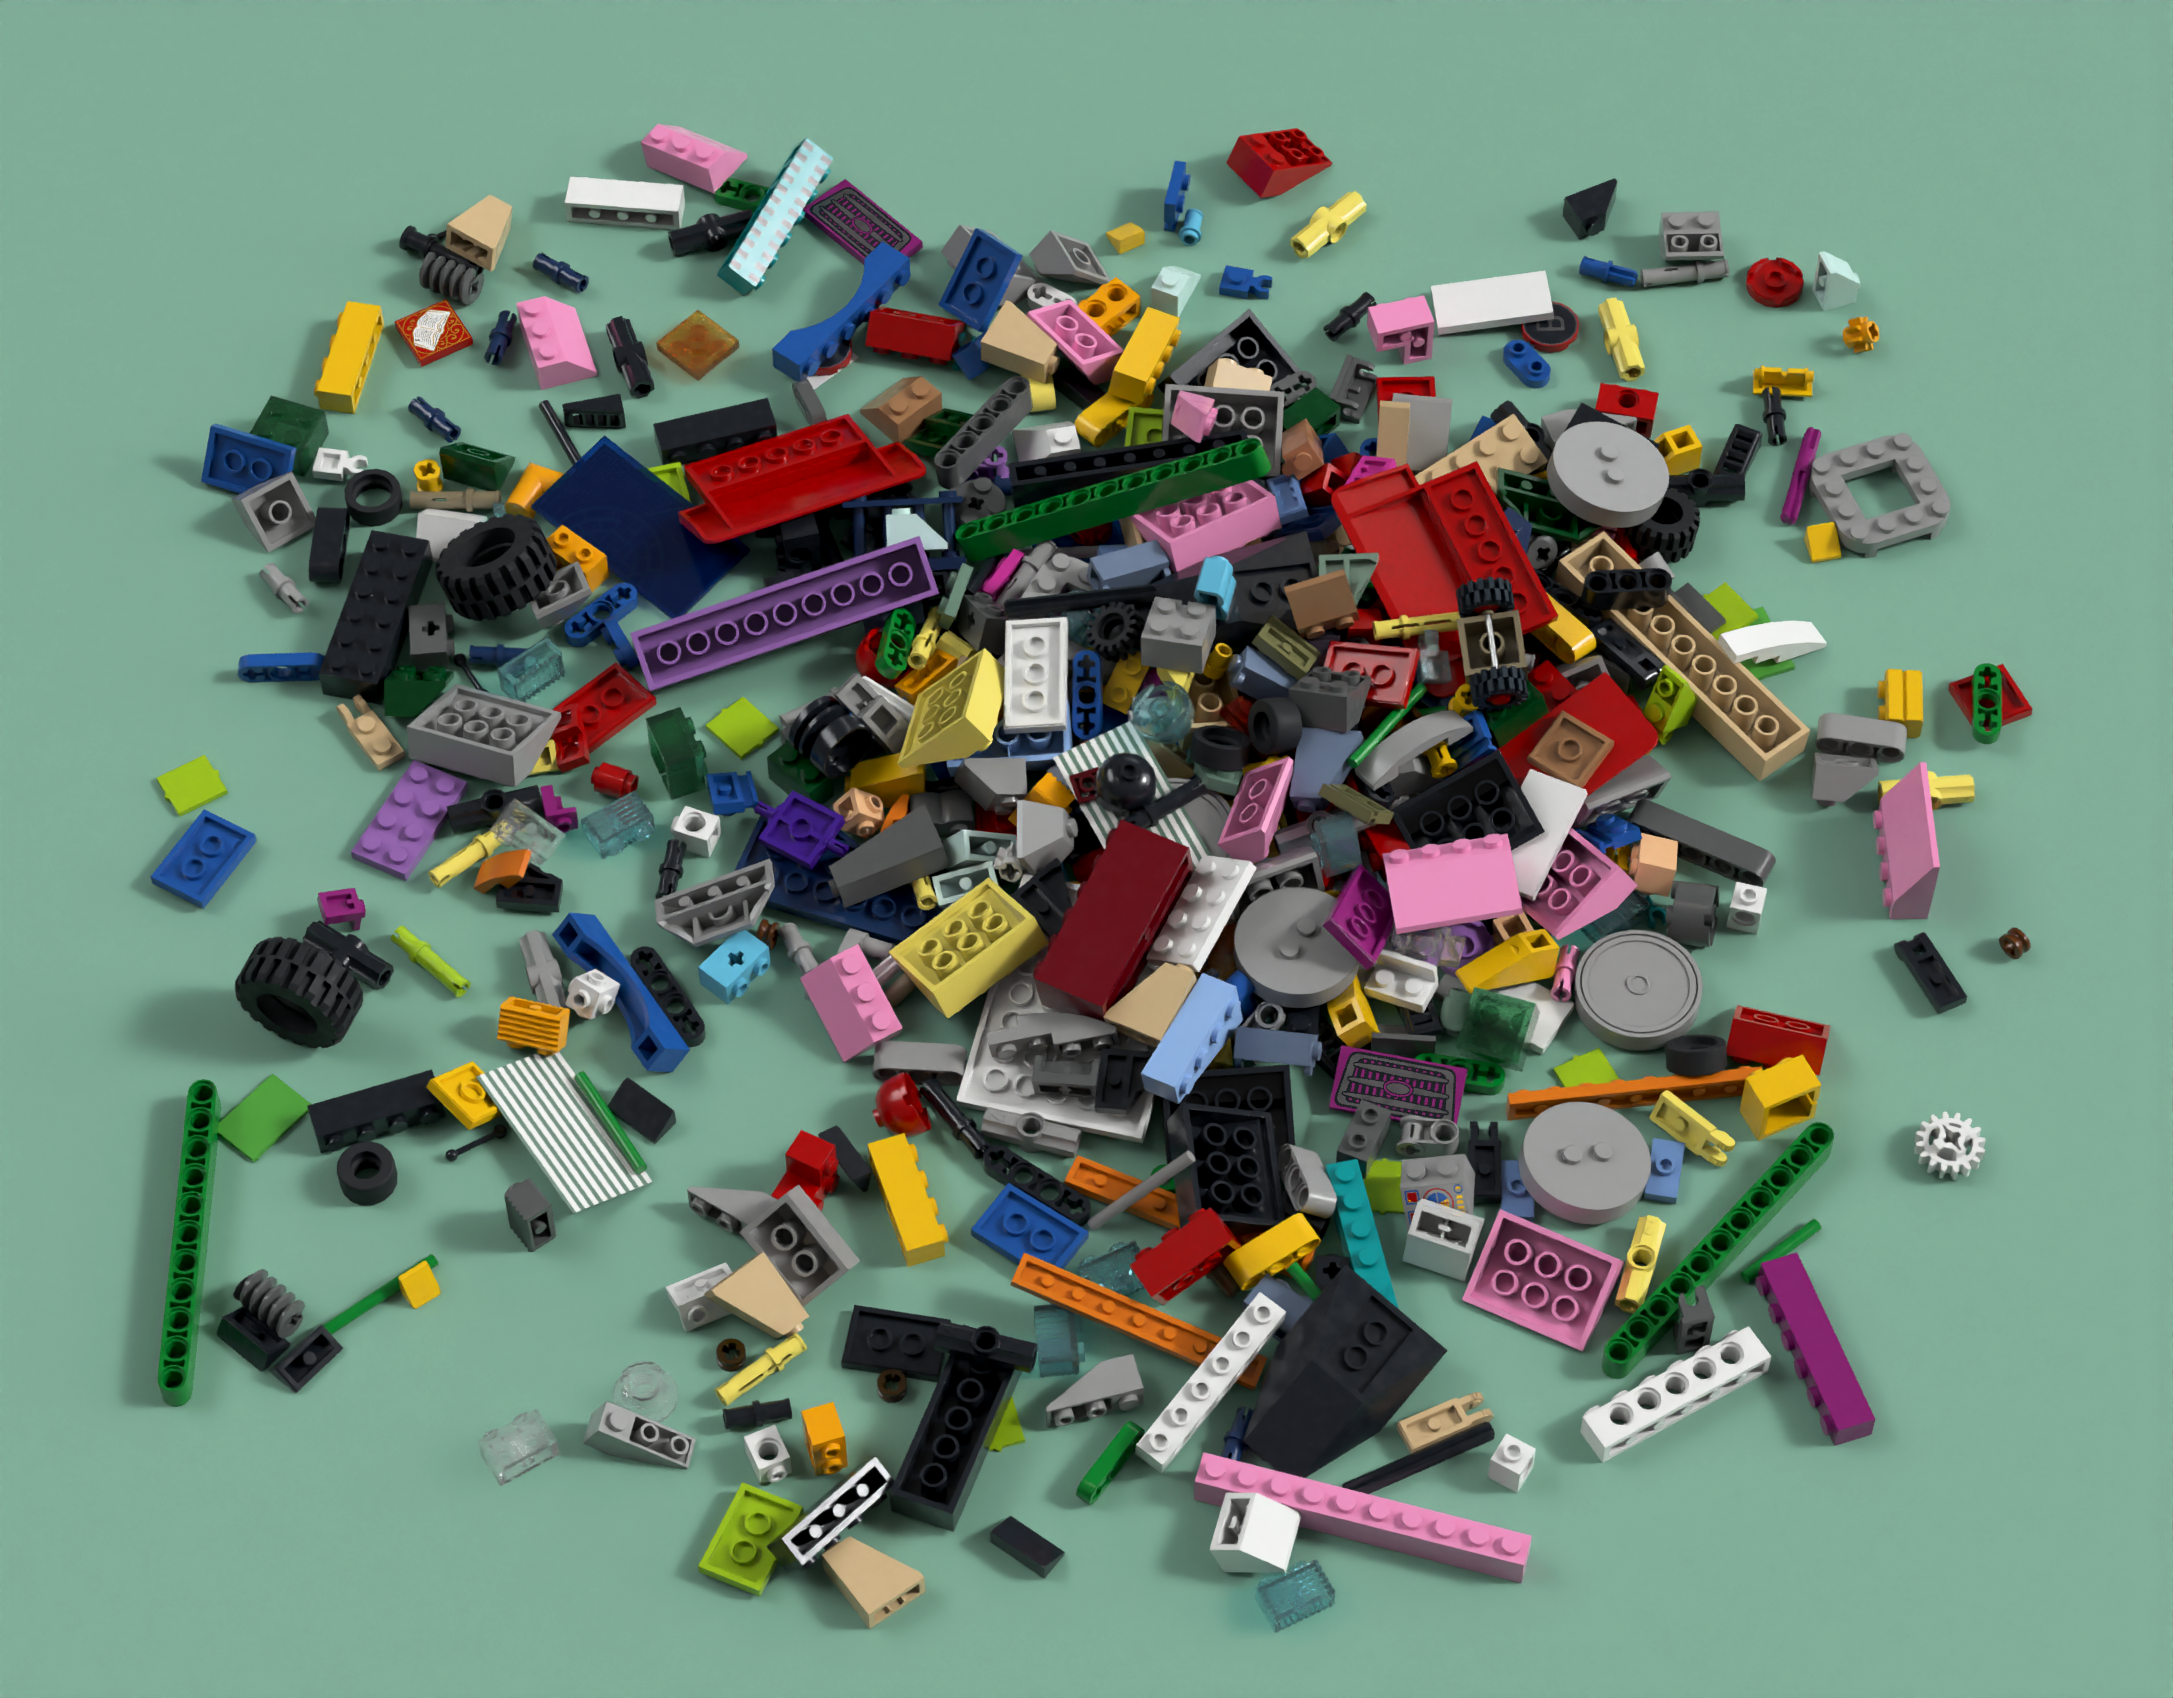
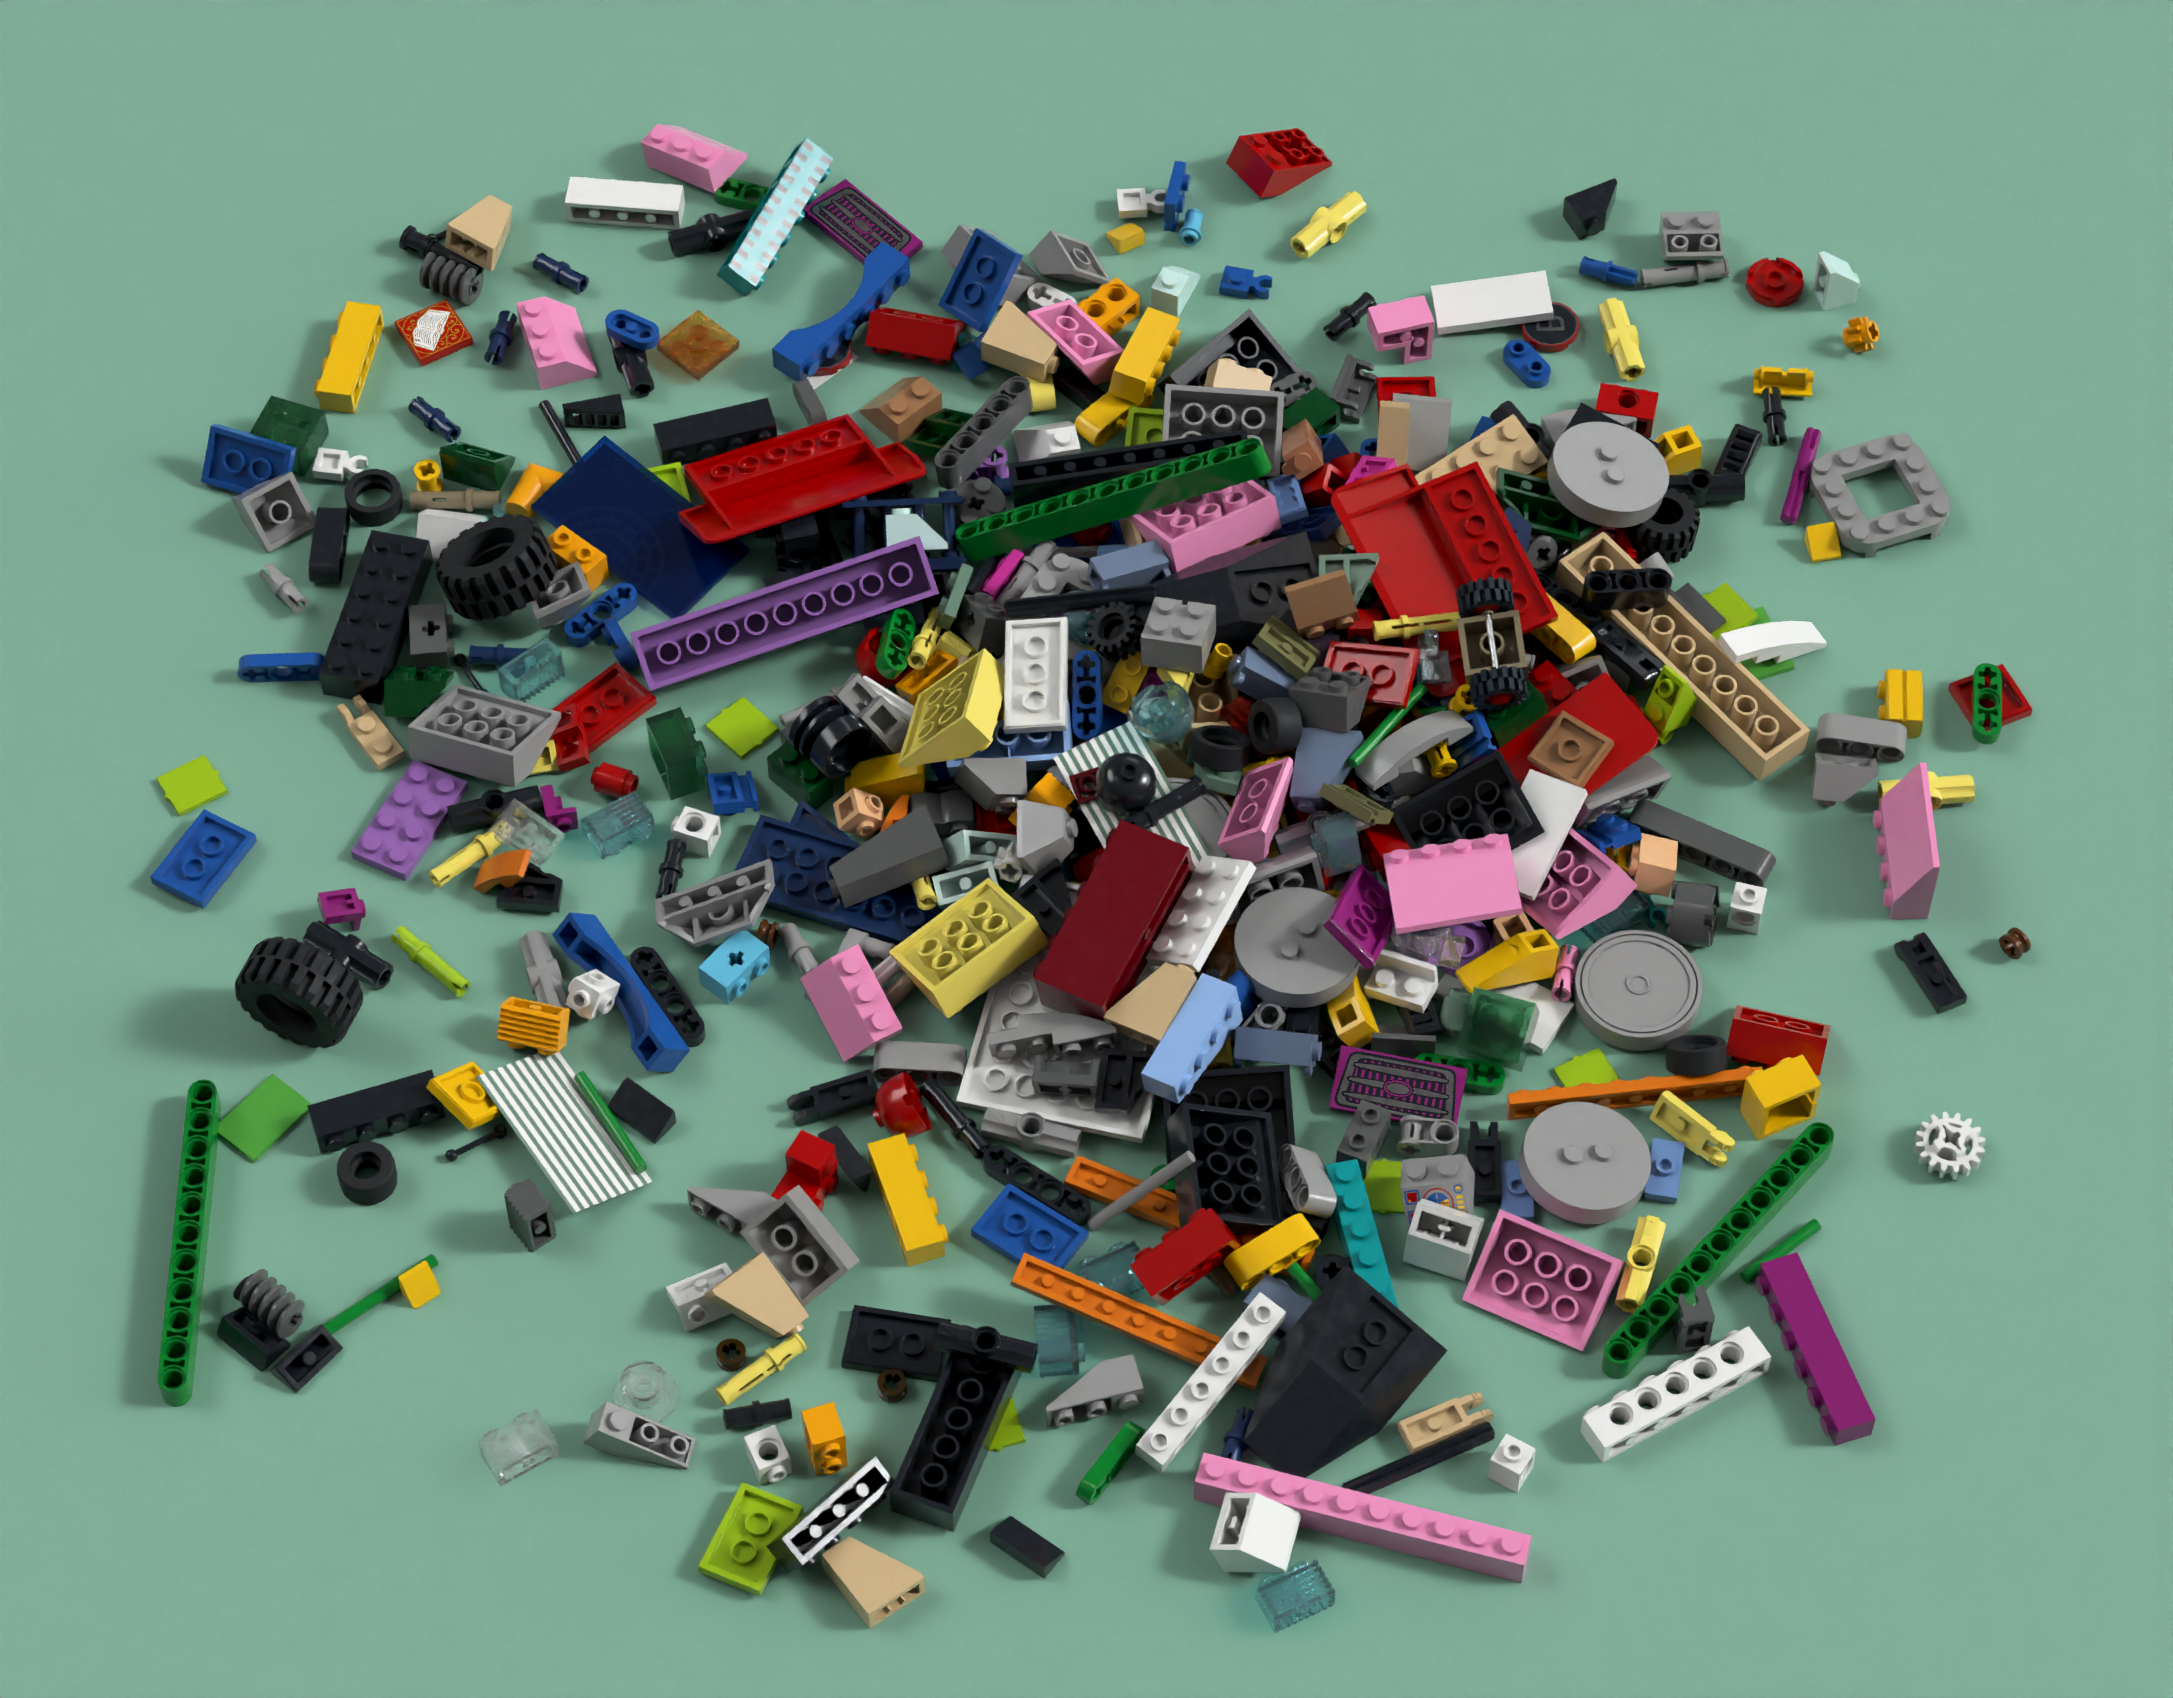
(635, 329): none -> blue plate
(801, 829): dark purple plate -> none
(834, 1097): none -> black hinge
(1135, 202): none -> white plate
(1194, 415): bright pink slope -> none
(1216, 585): medium azure brick -> none

